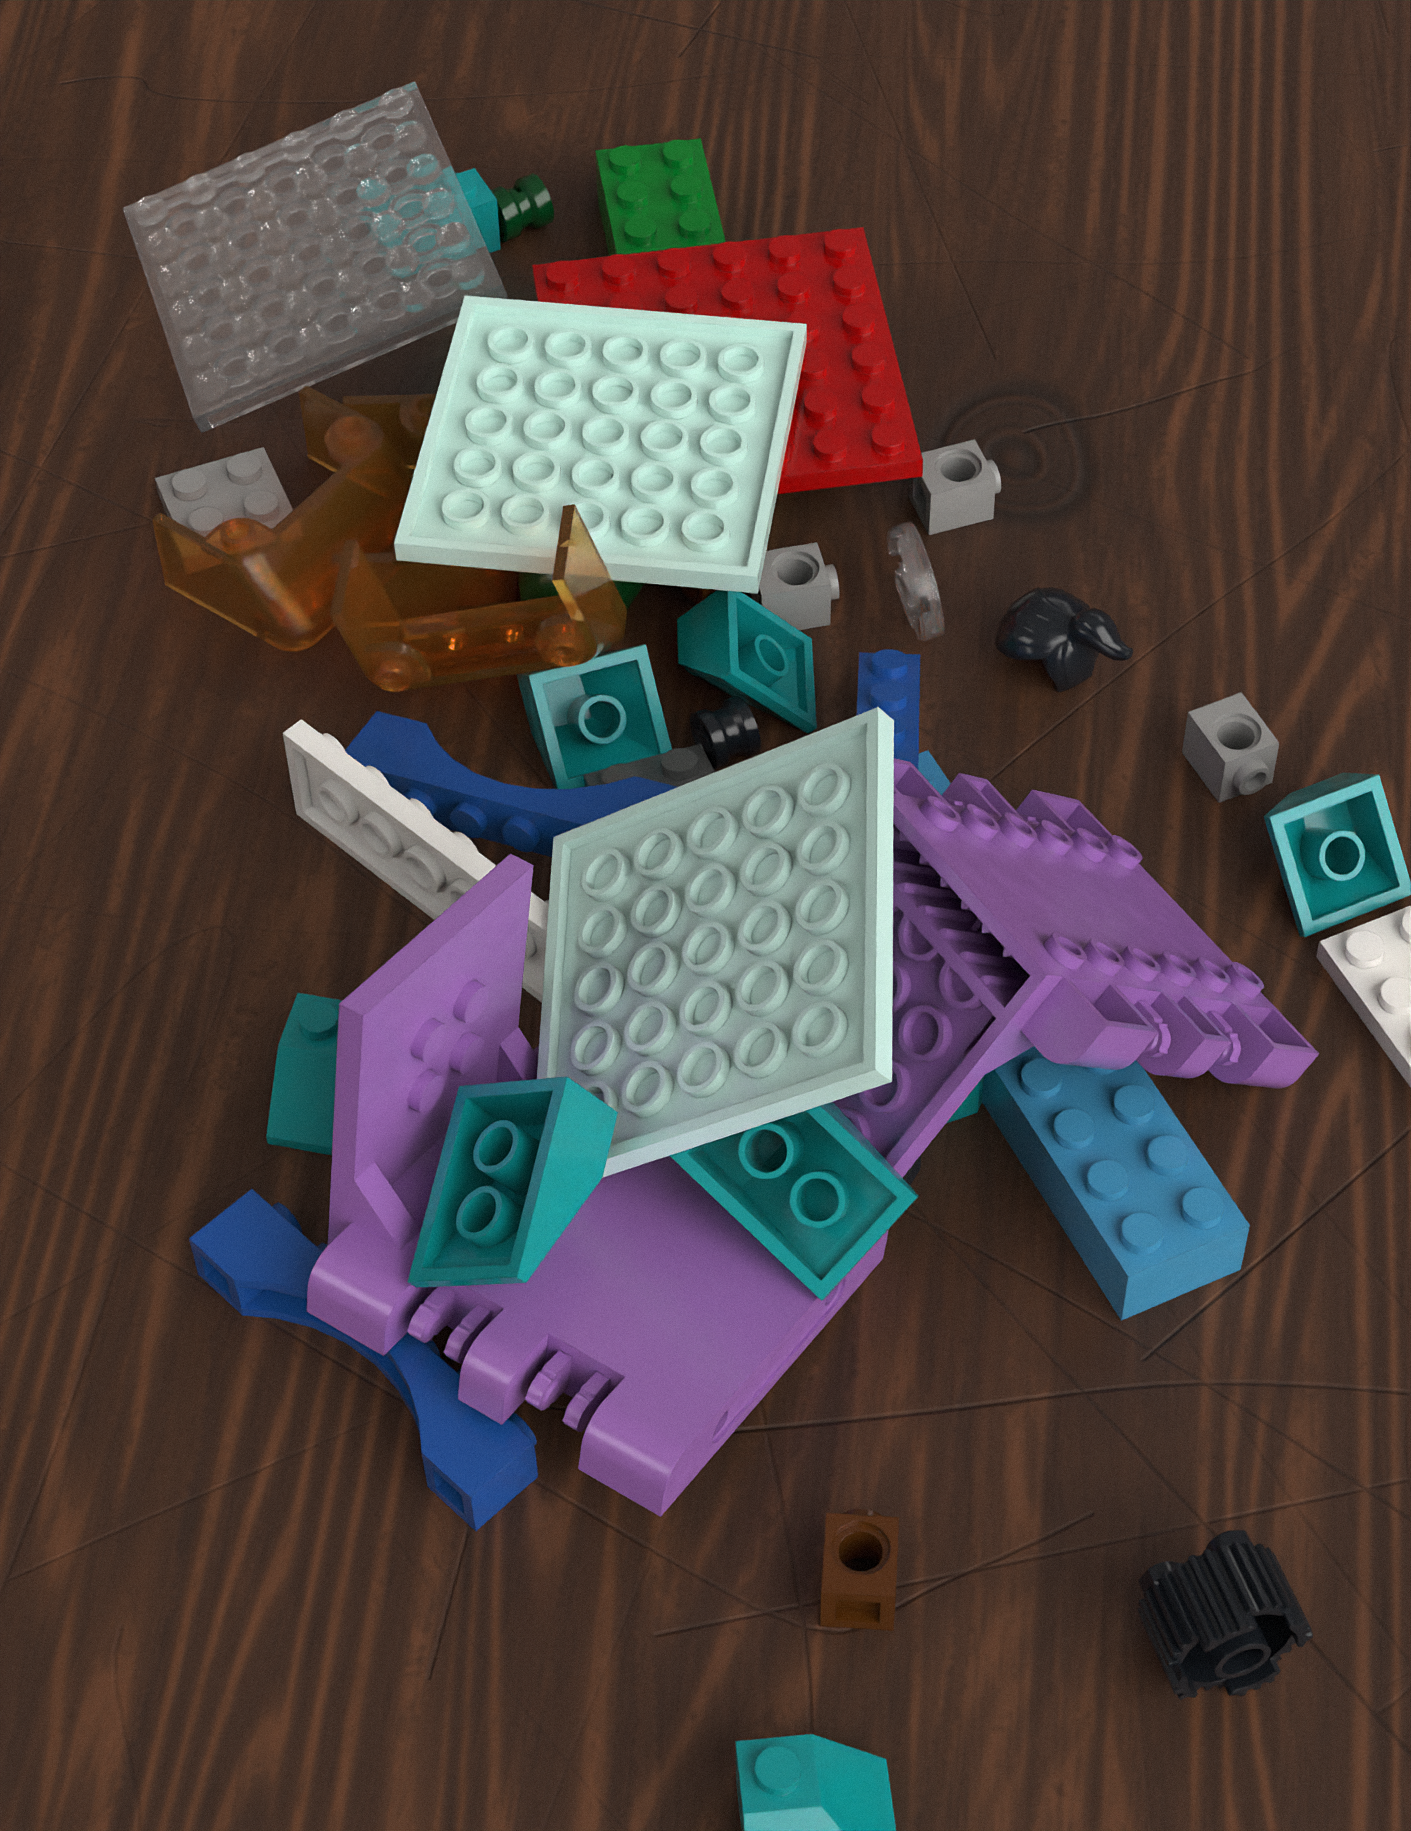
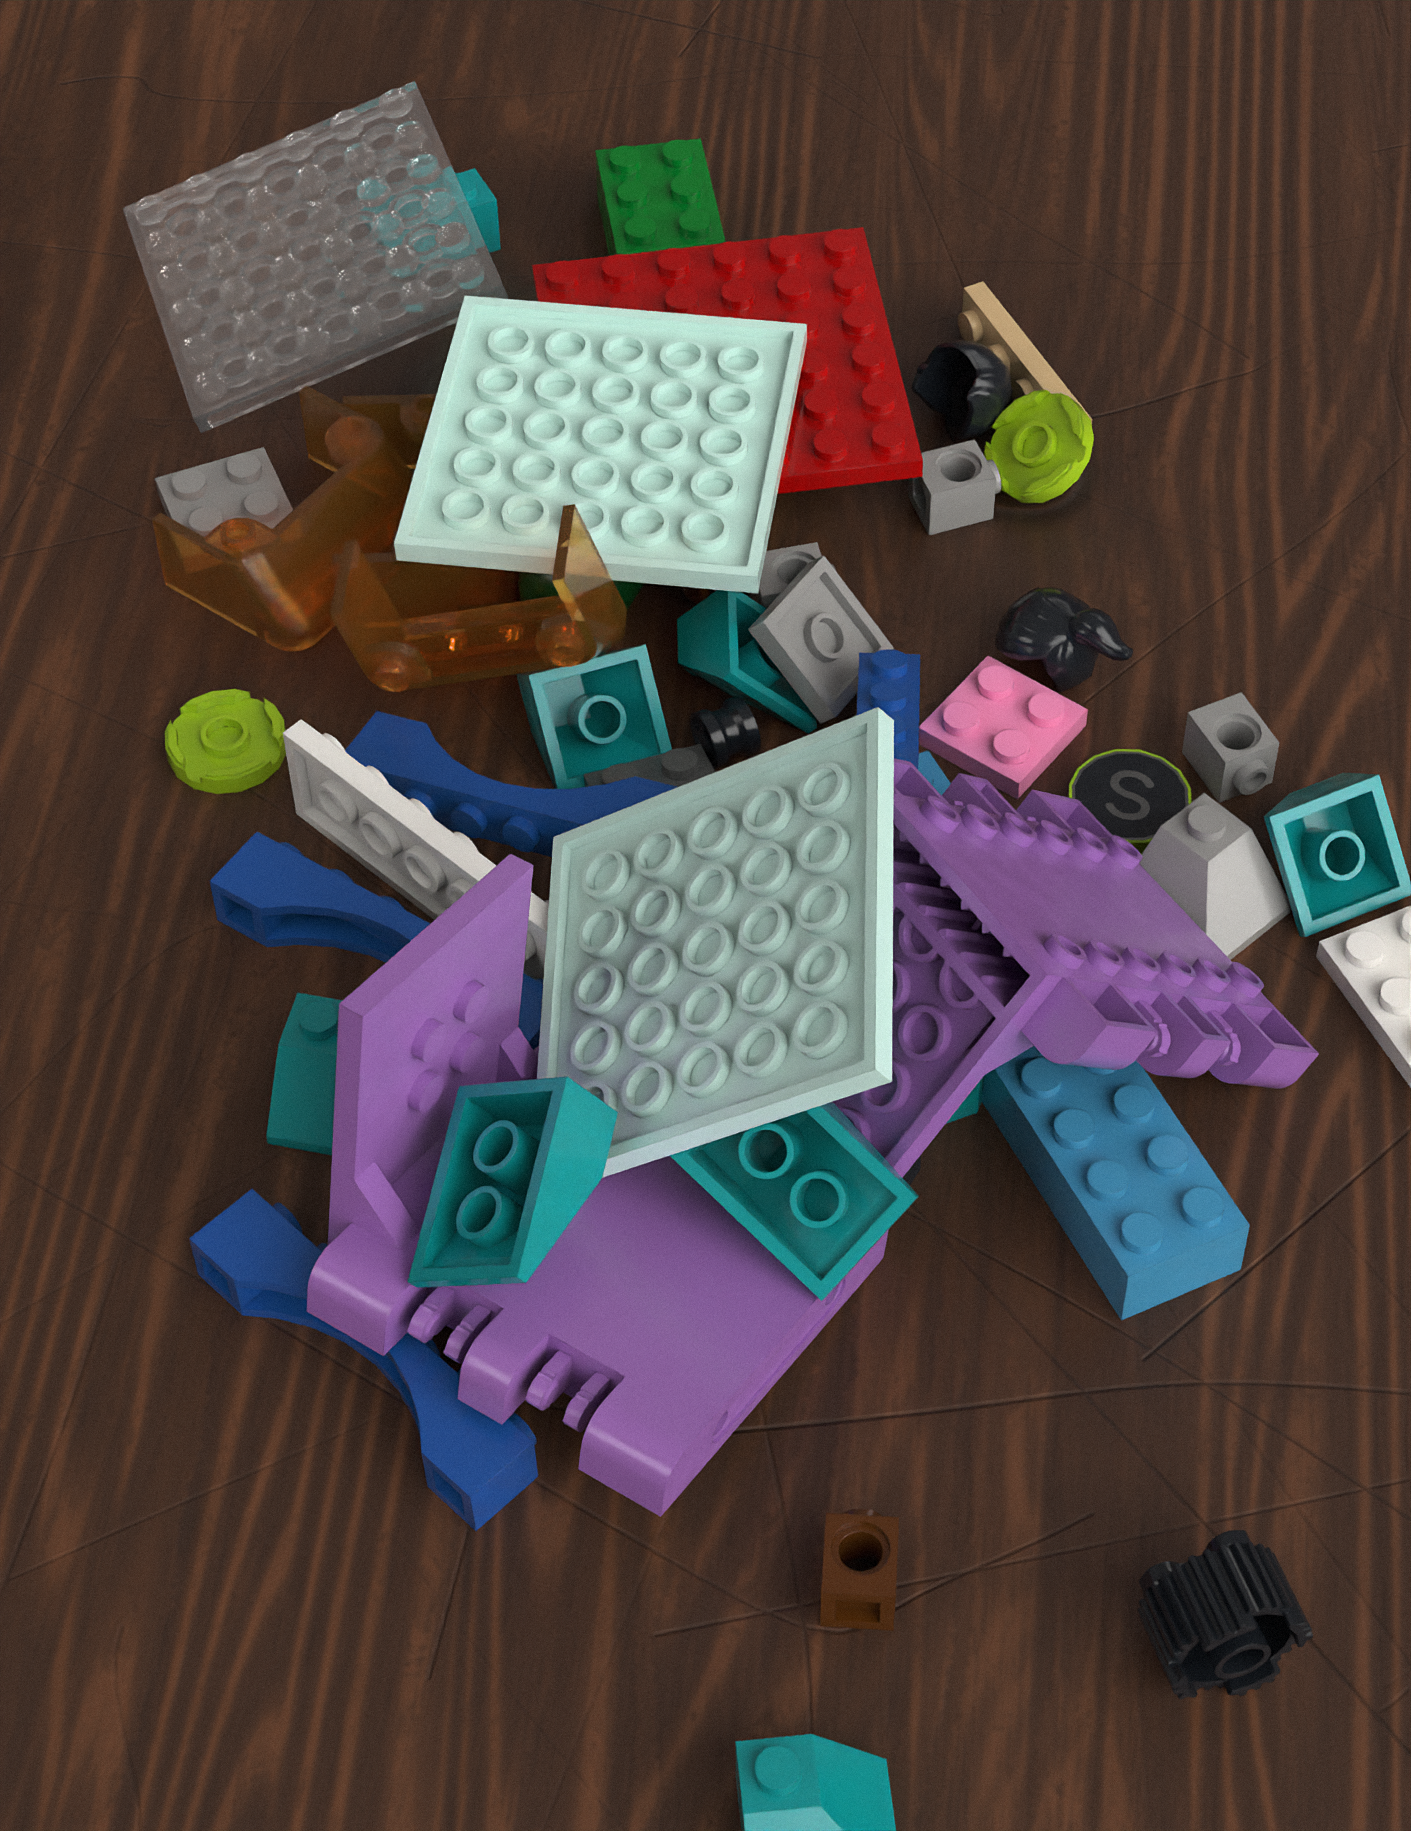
(225, 741): none -> lime tile
(290, 900): none -> blue arch
(523, 206): dark green wheel -> none
(817, 637): none -> light grey plate
(916, 582): clear tile -> none
(966, 385): none -> black hair
(990, 324): none -> tan plate
(1002, 726): none -> bright pink plate
(1040, 446): none -> lime tile
(1130, 792): none -> black tile
(1217, 874): none -> light grey slope

